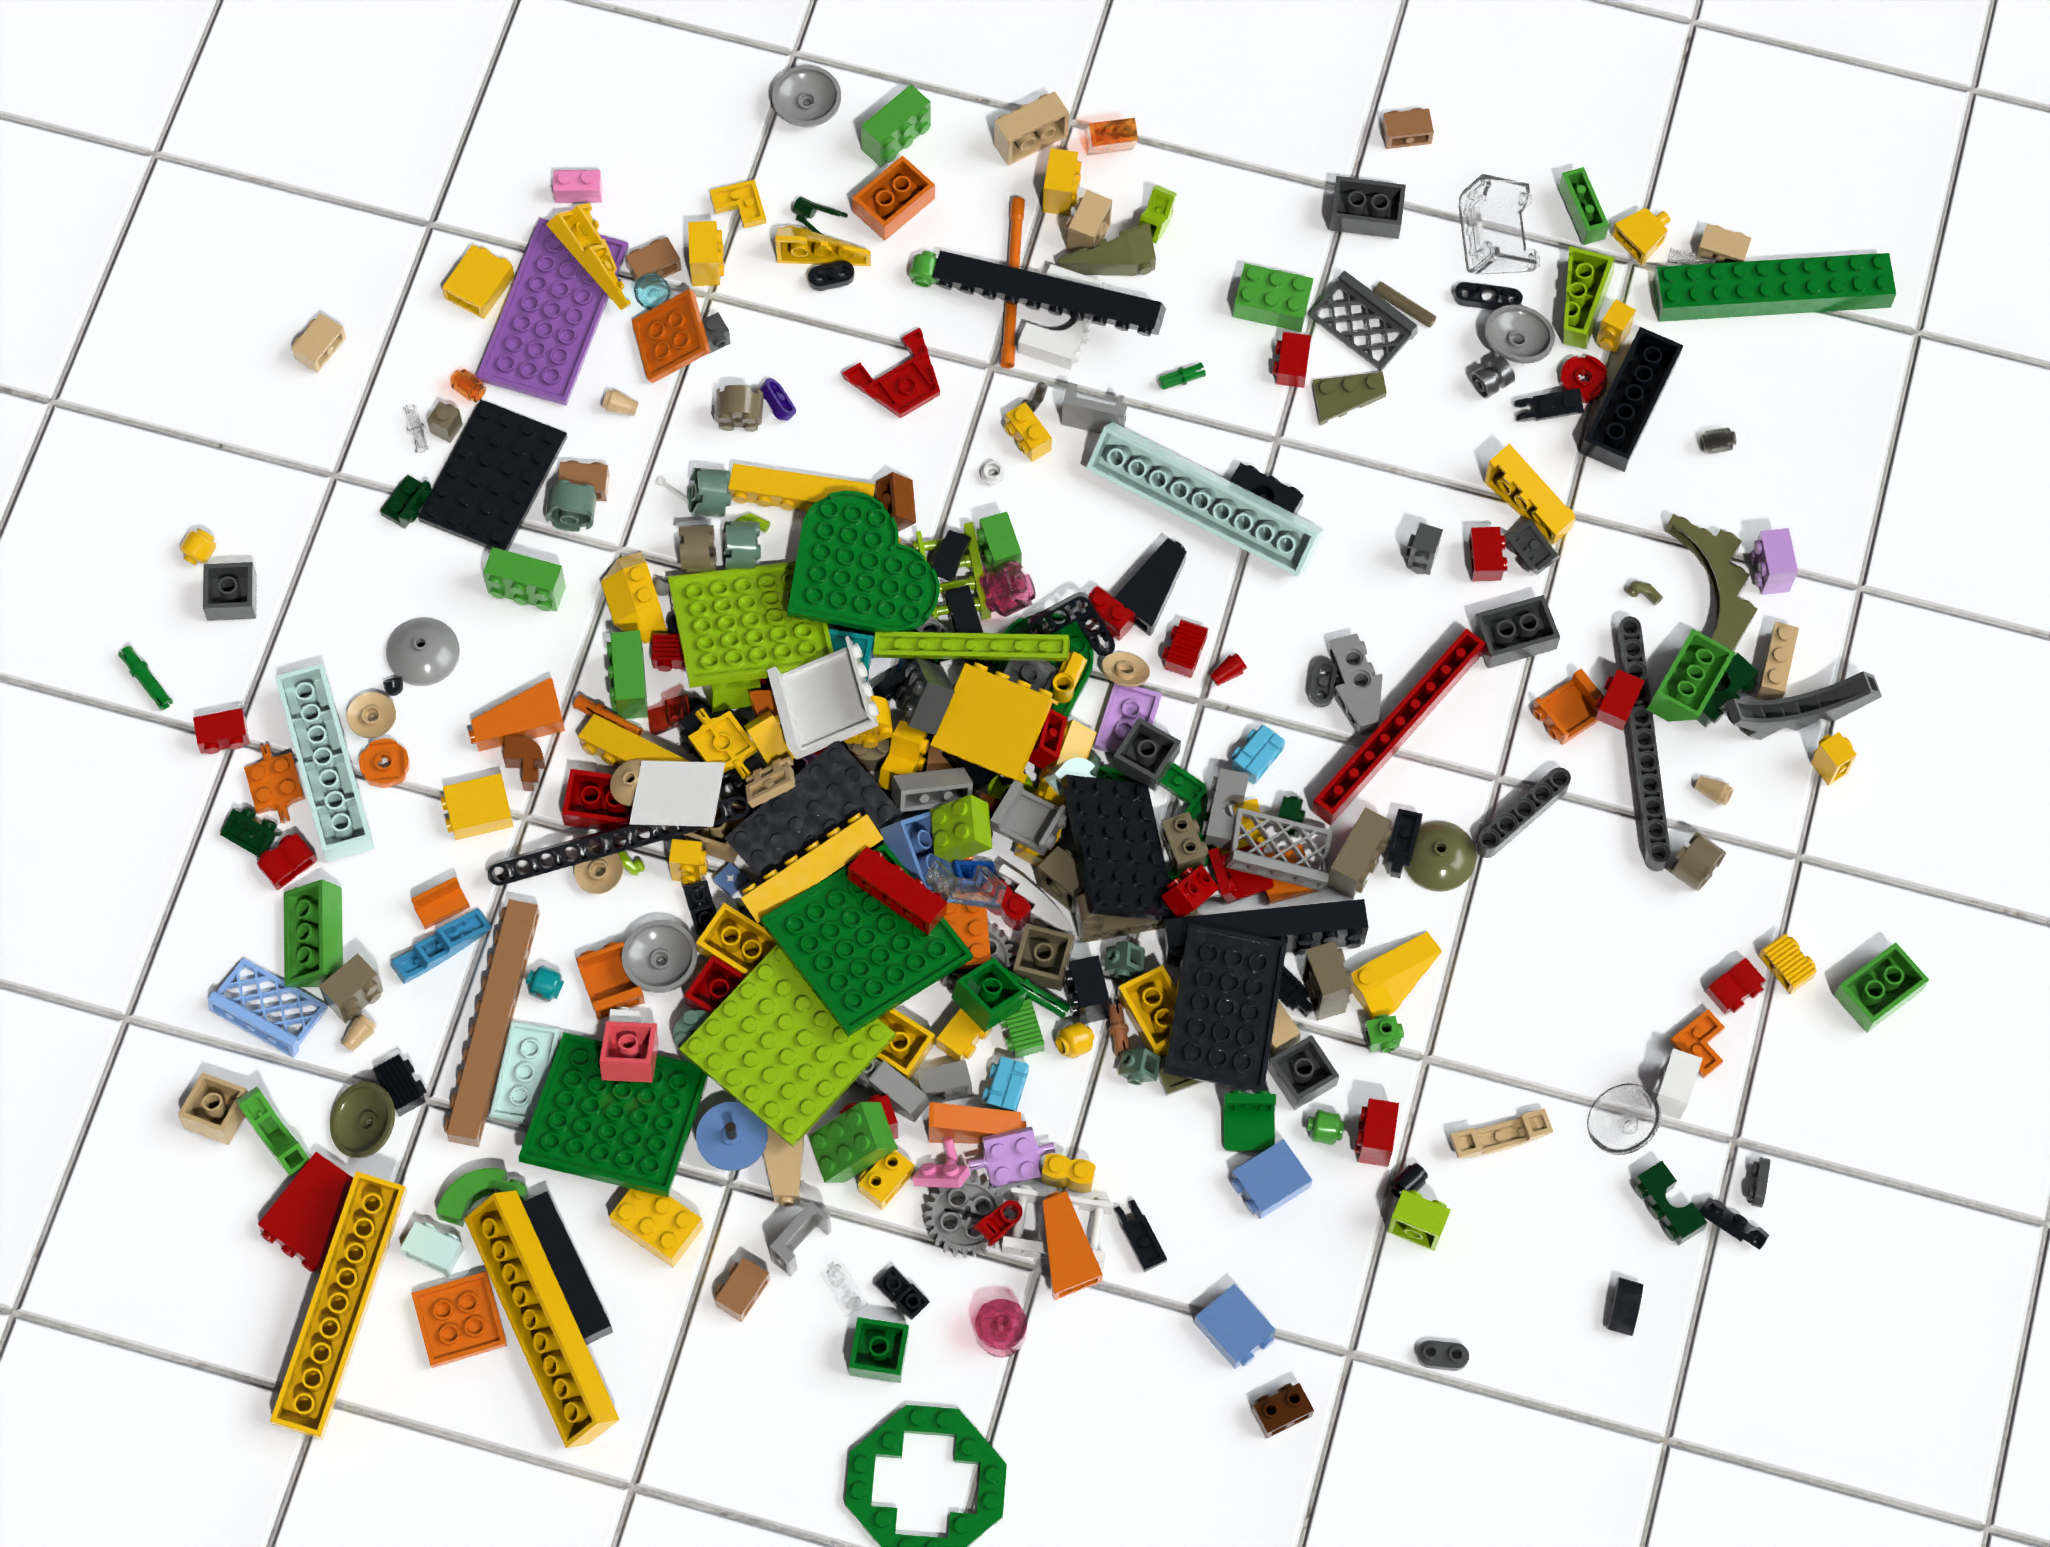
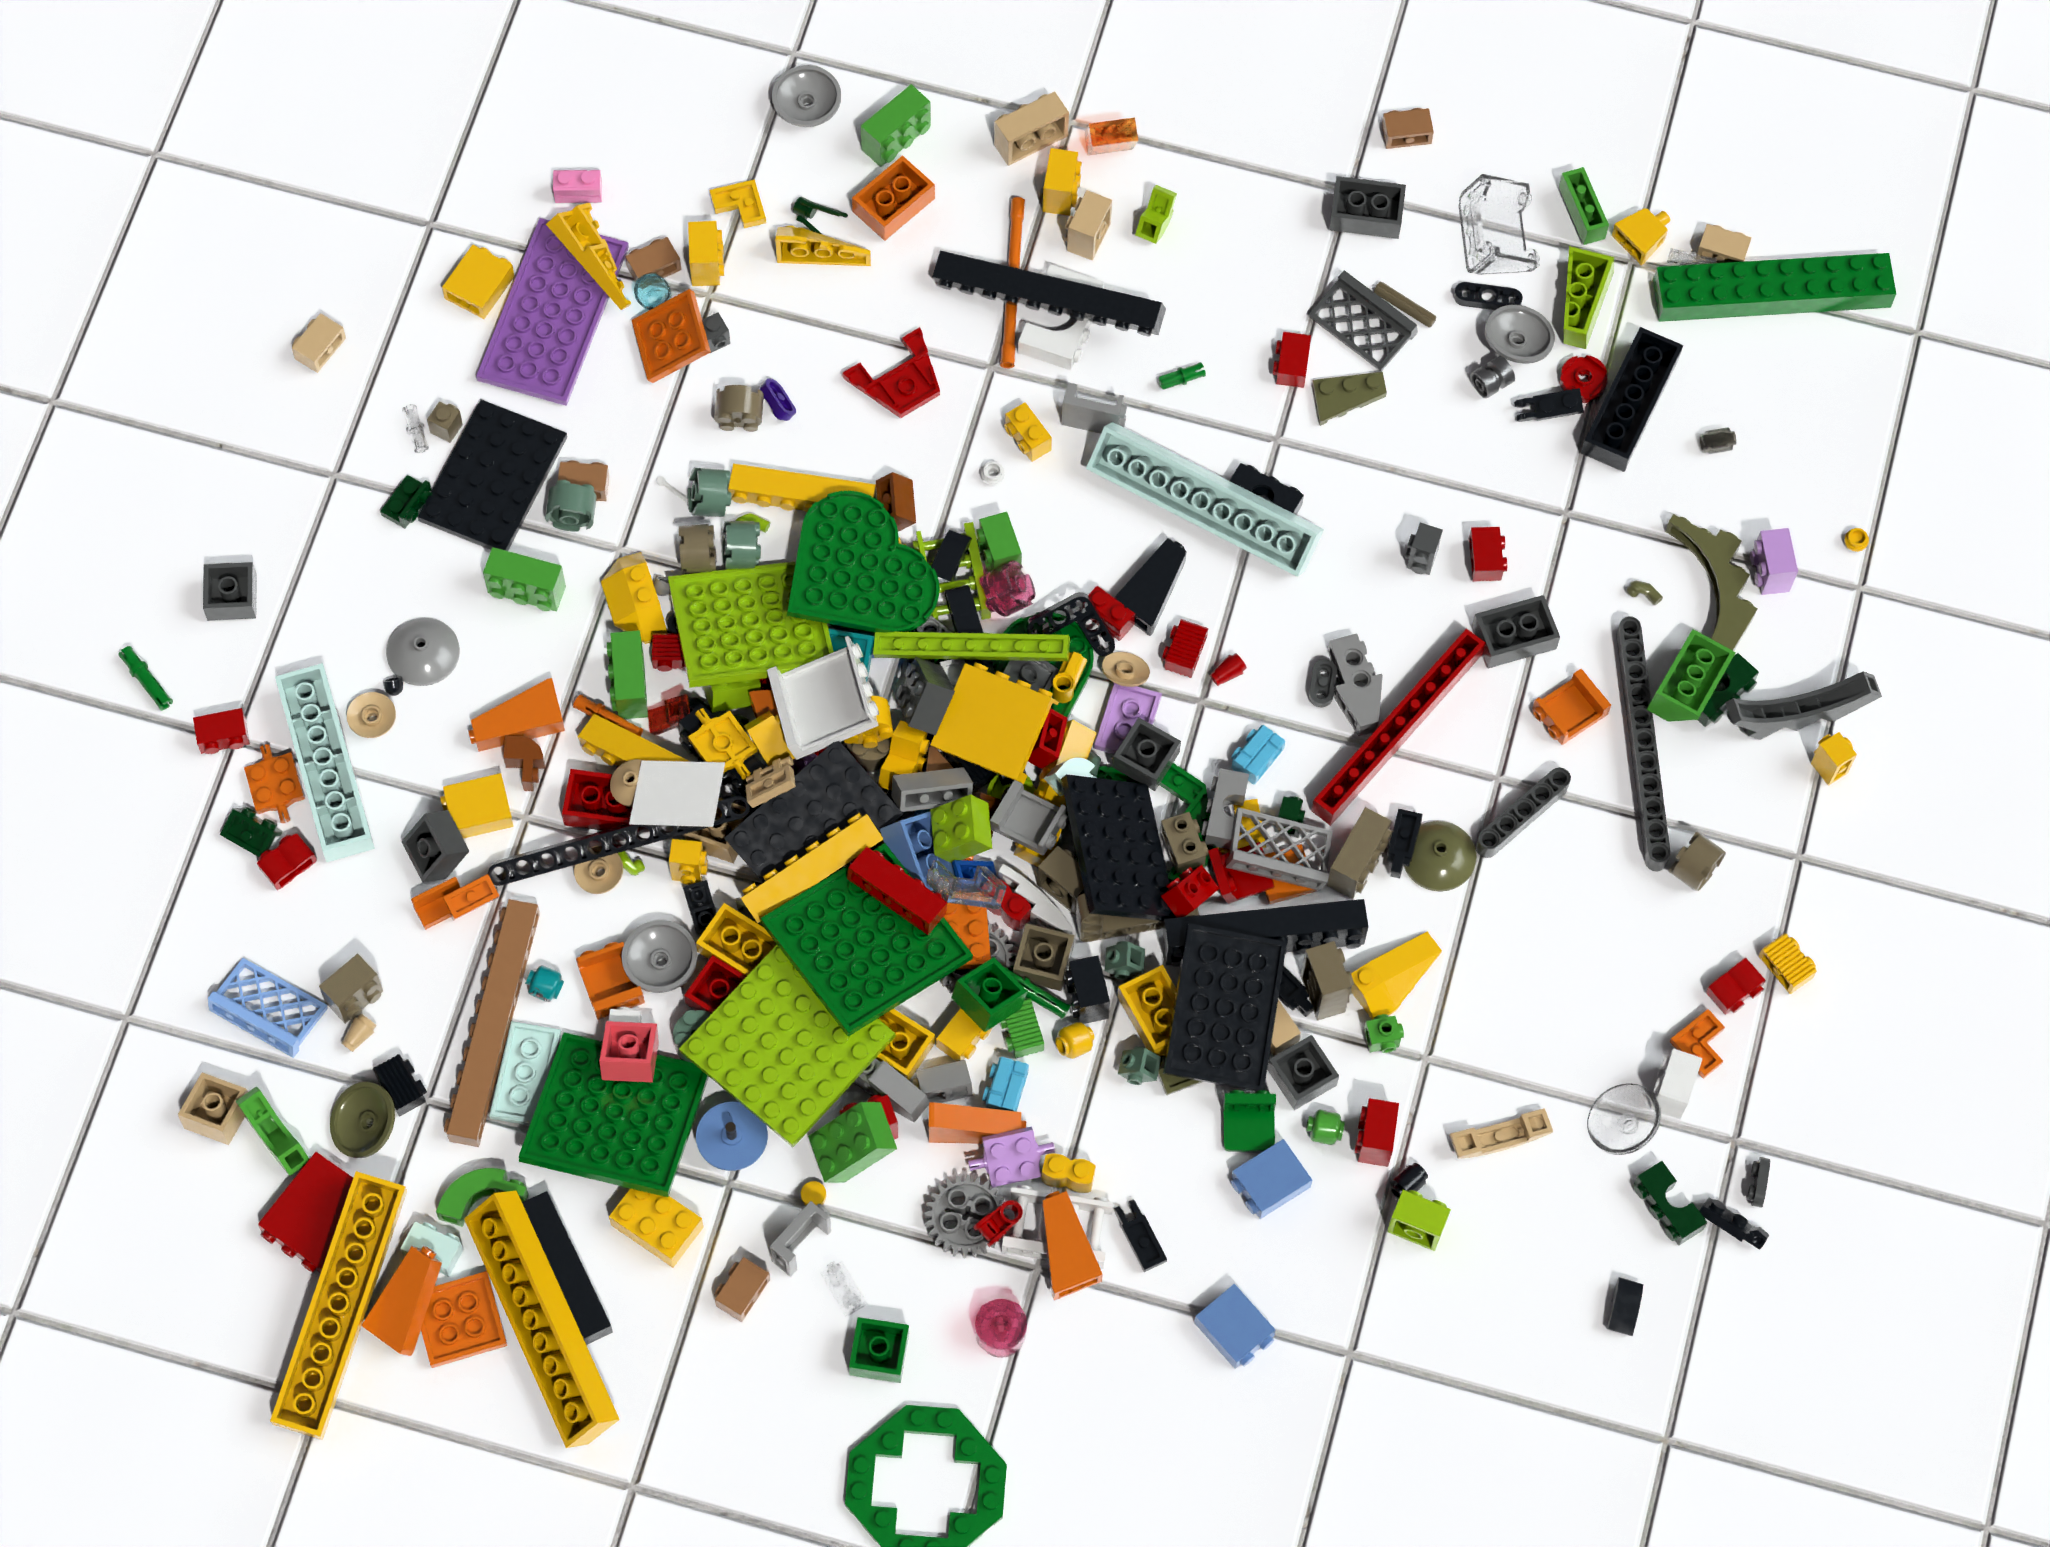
(198, 547): yellow head -> none
(312, 933): bright green slope -> none
(393, 773): orange plate -> none
(404, 1301): none -> orange slope
(435, 846): none -> dark grey brick
(441, 946): dark azure slope -> none
(467, 385): clear orange brick -> none
(471, 897): none -> orange panel
(619, 403): tan cone -> none
(730, 879): medium blue tile -> none
(784, 1169): tan slope -> none
(814, 1192): none -> yellow tile
(830, 275): black plate -> none
(885, 1179): yellow brick -> none
(889, 686): black plate -> none
(901, 1293): black slope -> none
(923, 268): bright green head -> none
(944, 1176): bright pink plate -> none
(1038, 396): clear smoke arm -> none
(1118, 1029): nougat pin -> none
(1124, 256): olive wedge -> none
(1273, 297): bright green brick -> none
(1282, 1409): reddish brown brick -> none
(1443, 1355): dark grey plate -> none
(1528, 494): yellow wedge -> none
(1532, 547): dark grey bracket -> none
(1615, 326): yellow brick -> none
(1619, 699): red brick -> none
(1715, 790): tan cone -> none
(1777, 661): tan brick -> none
(1856, 539): none -> yellow plate
(1881, 987): bright green brick -> none

